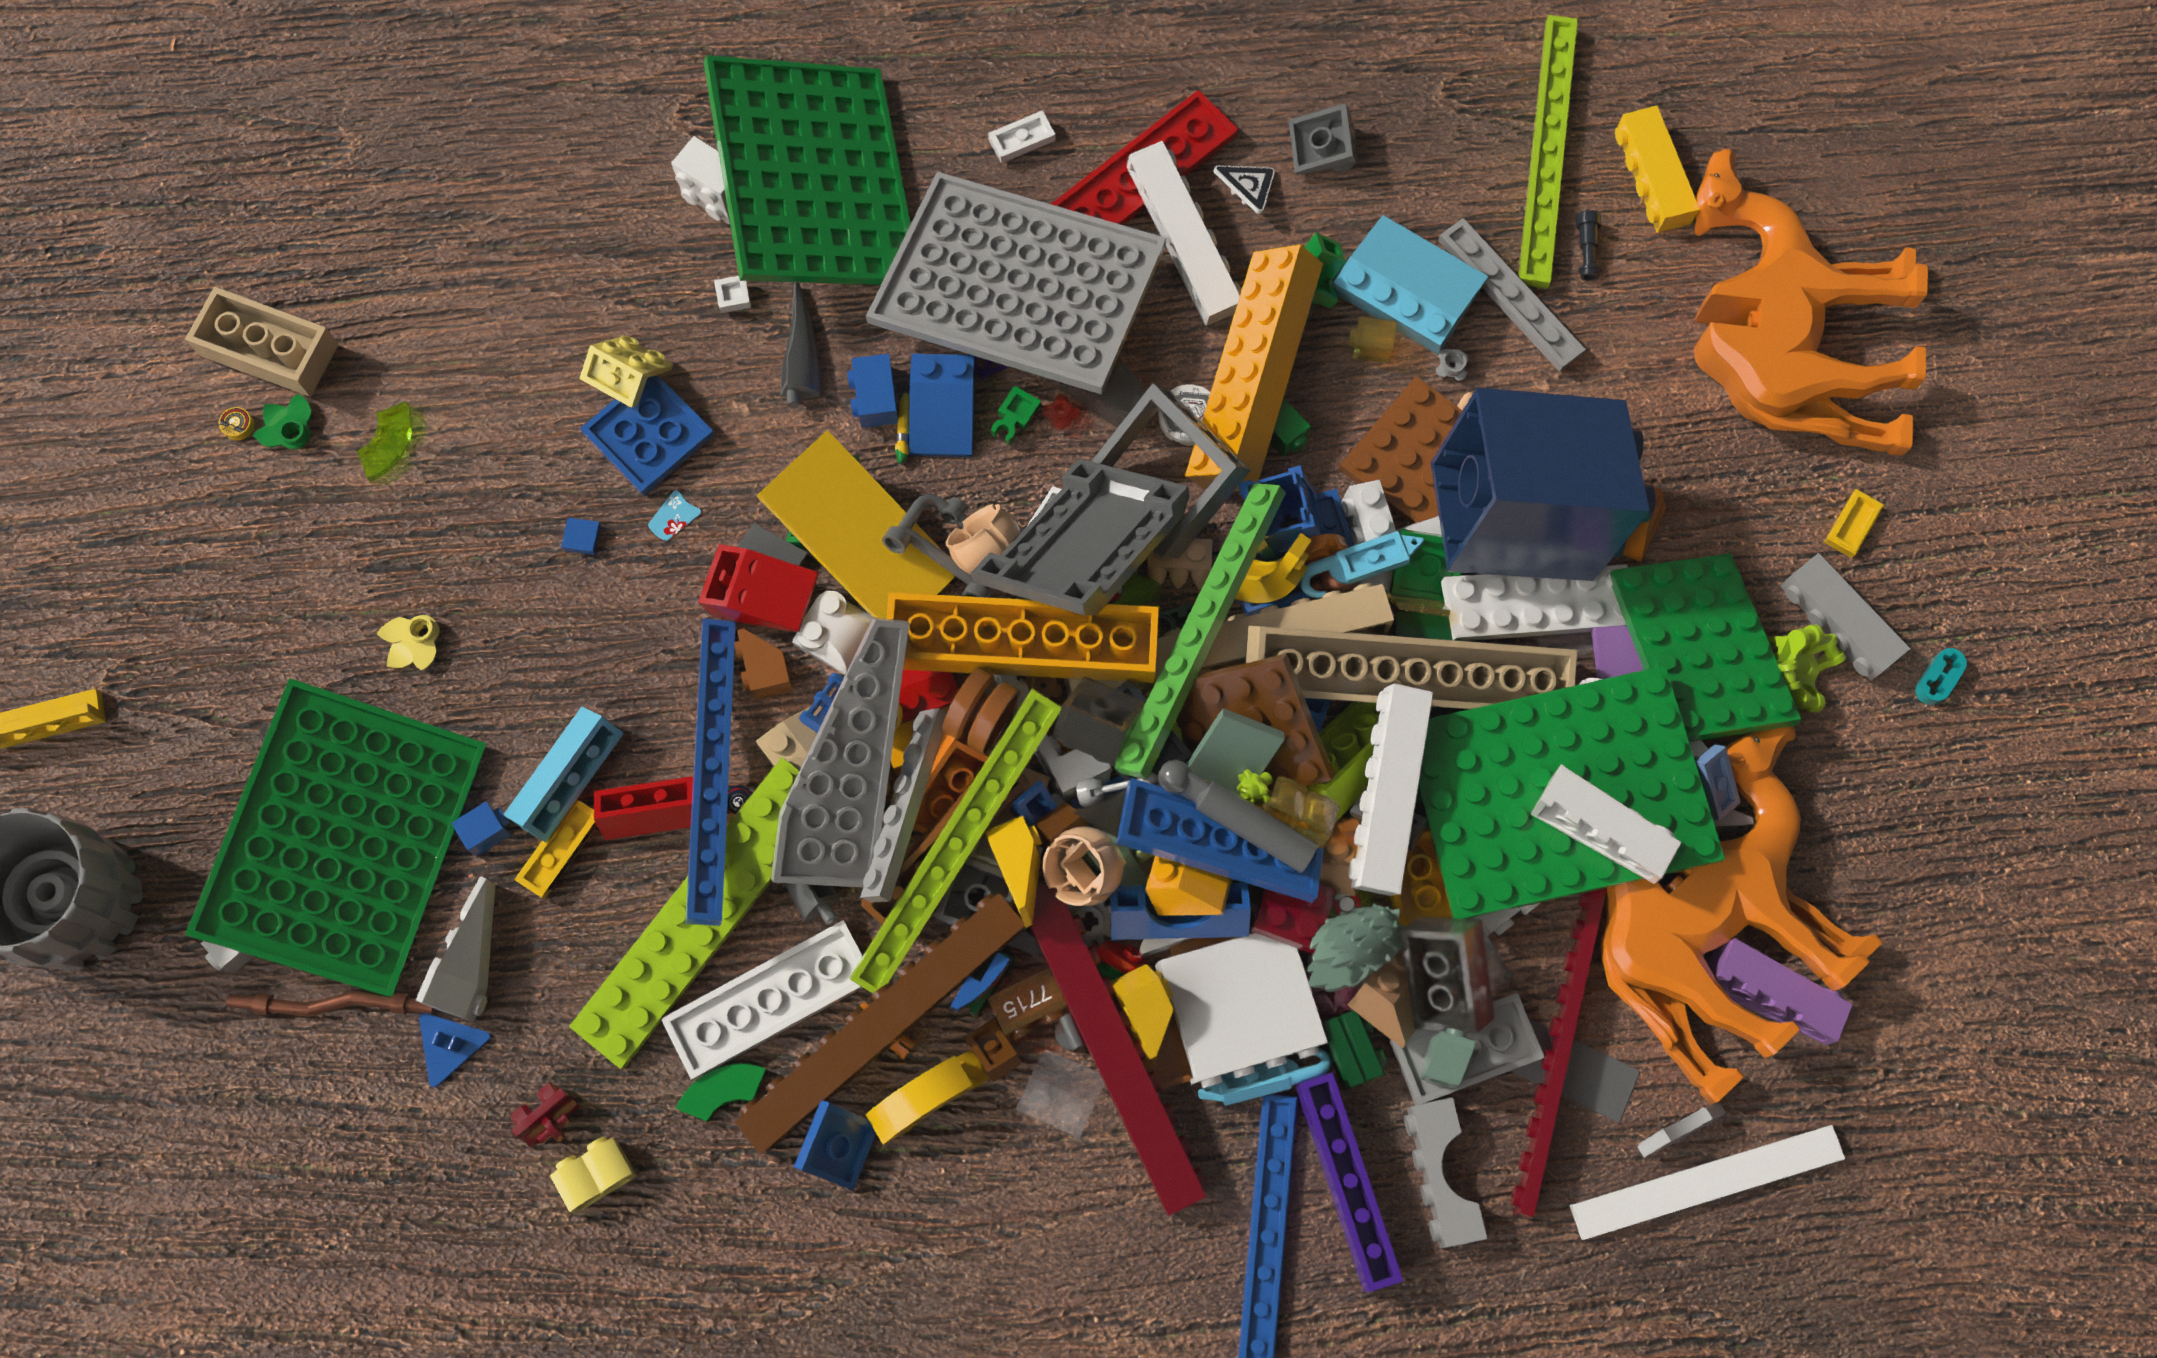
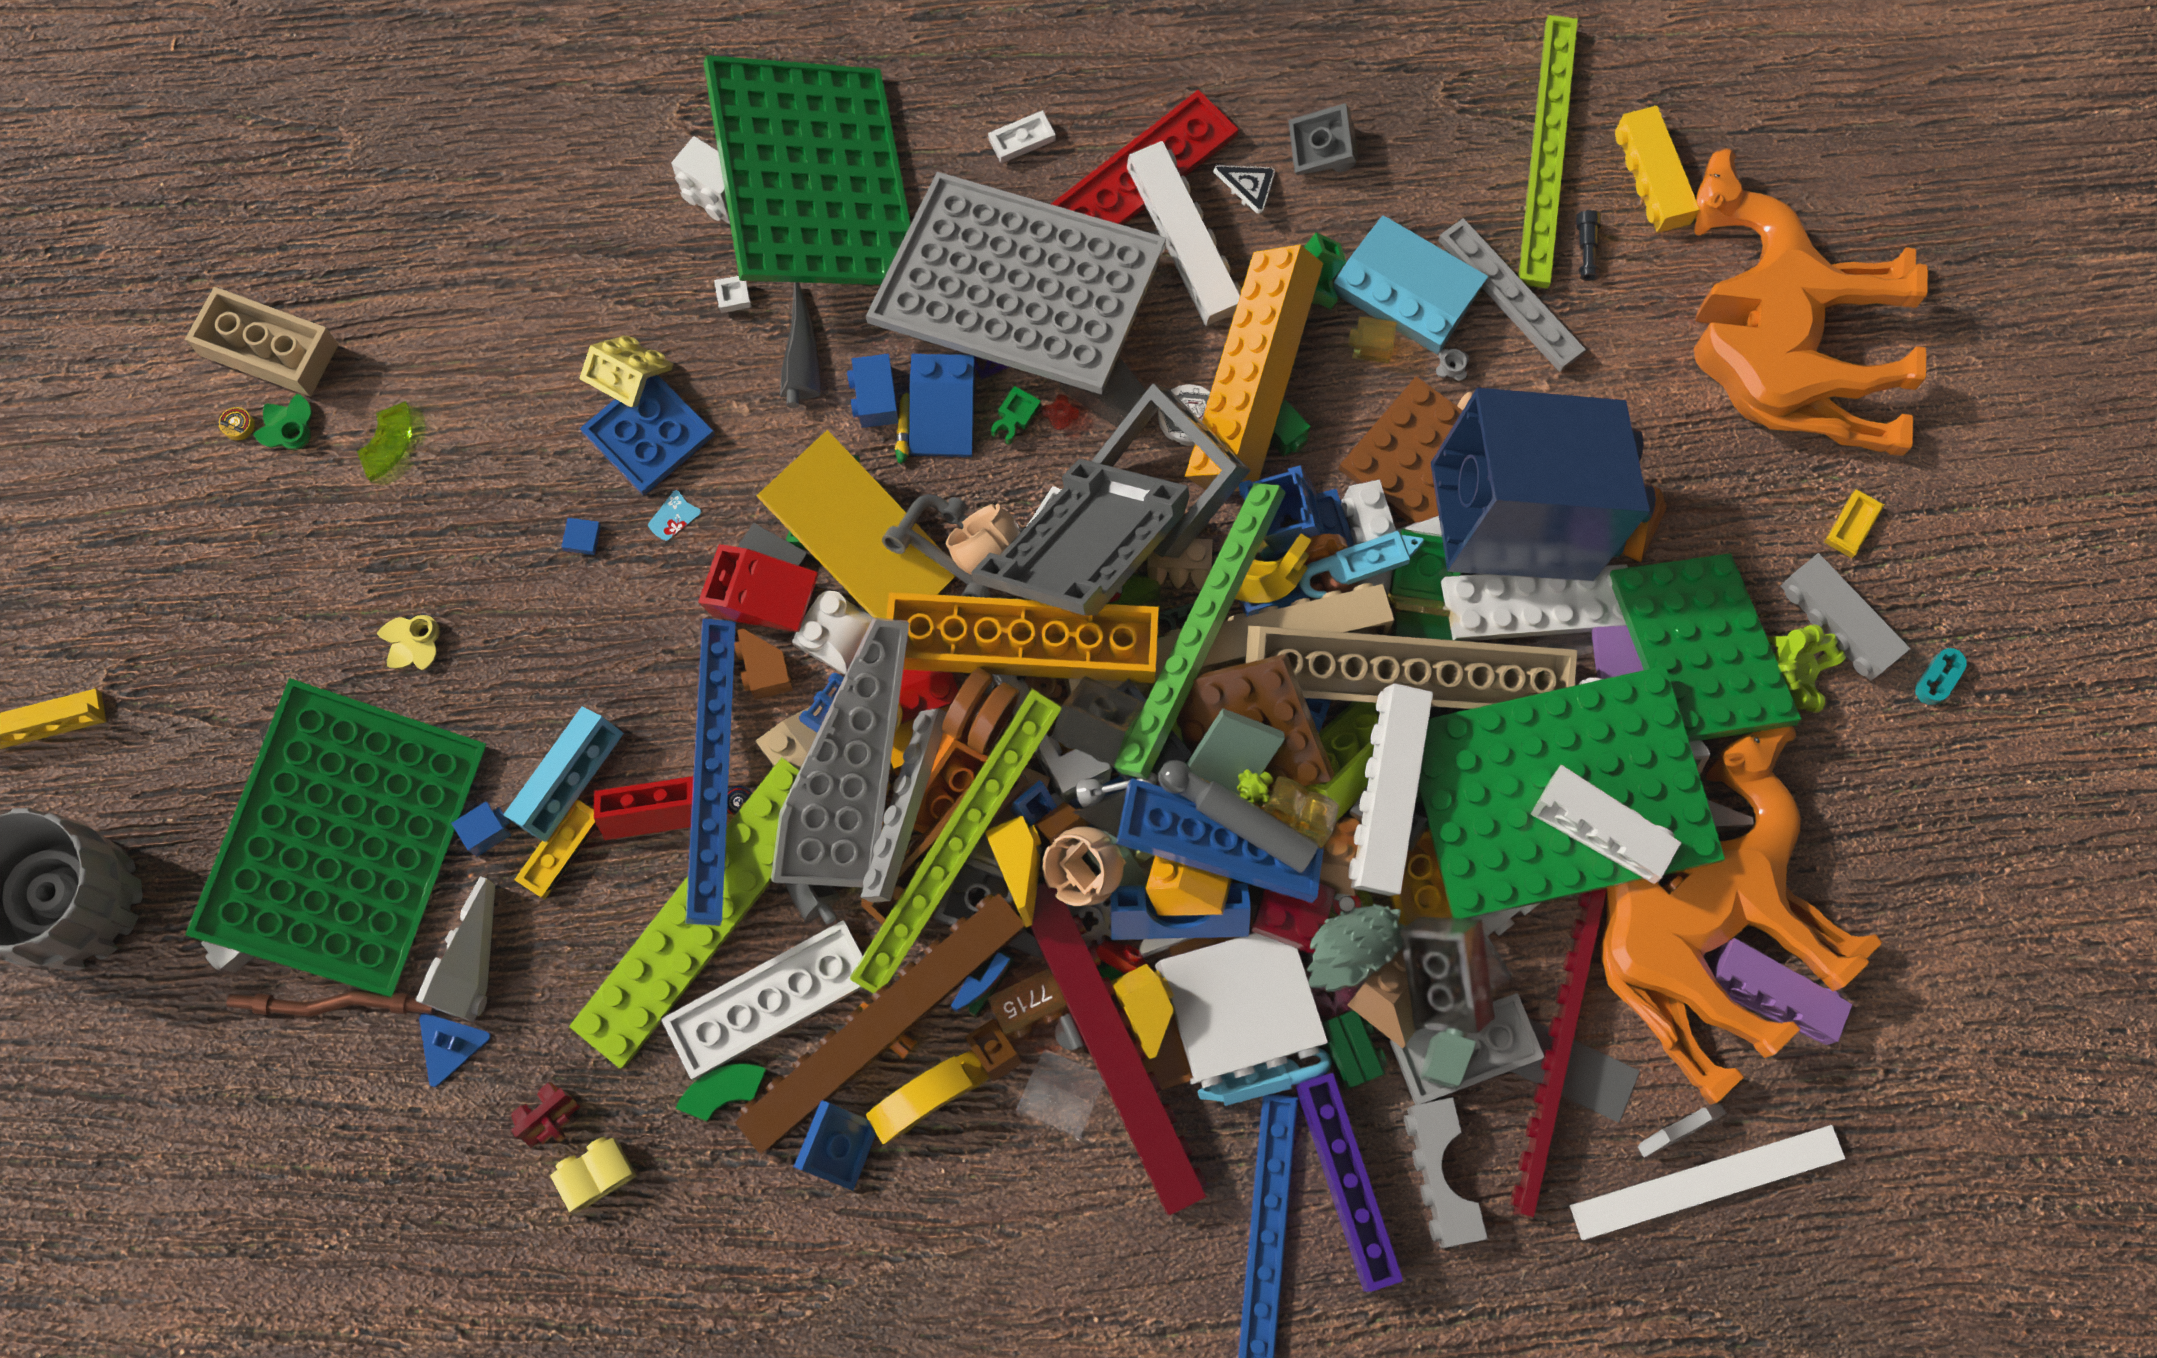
(1718, 781): medium blue plate -> none

